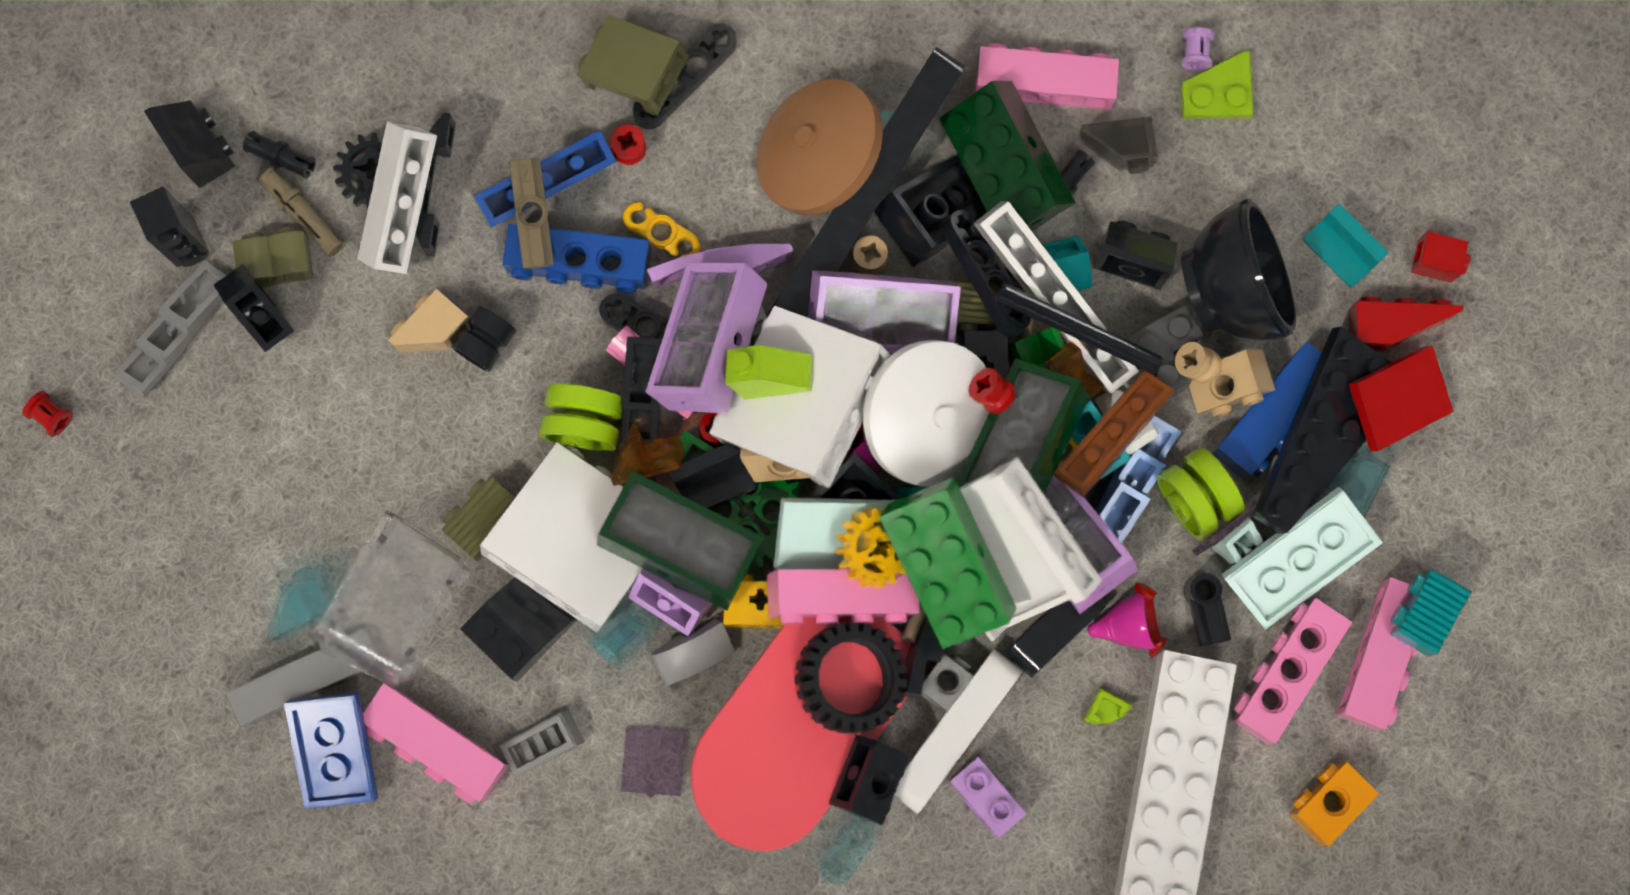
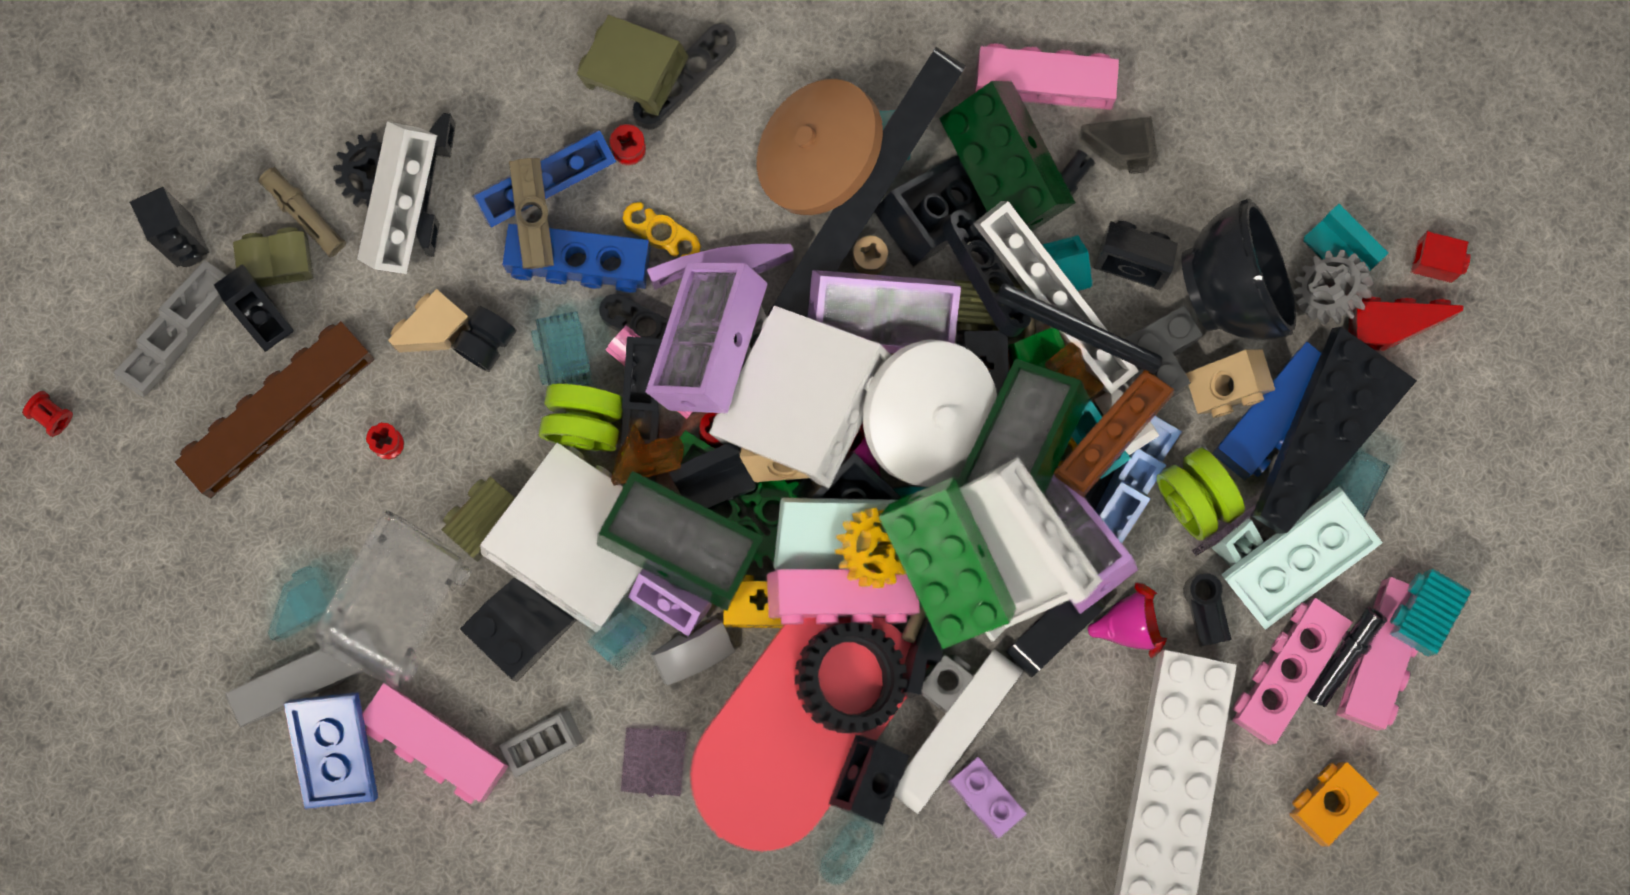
(192, 141): black slope -> none
(273, 410): none -> reddish brown brick
(279, 154): black pin -> none
(383, 430): none -> red bush
(562, 350): none -> clear light blue brick
(767, 371): lime slope -> none
(992, 391): red wheel -> none
(1106, 708): lime tile -> none
(1197, 49): lavender bush -> none
(1207, 362): tan wheel -> none
(1220, 91): lime wing -> none
(1333, 287): none -> light grey gear
(1354, 645): none -> black pin
(1401, 398): red tile -> none

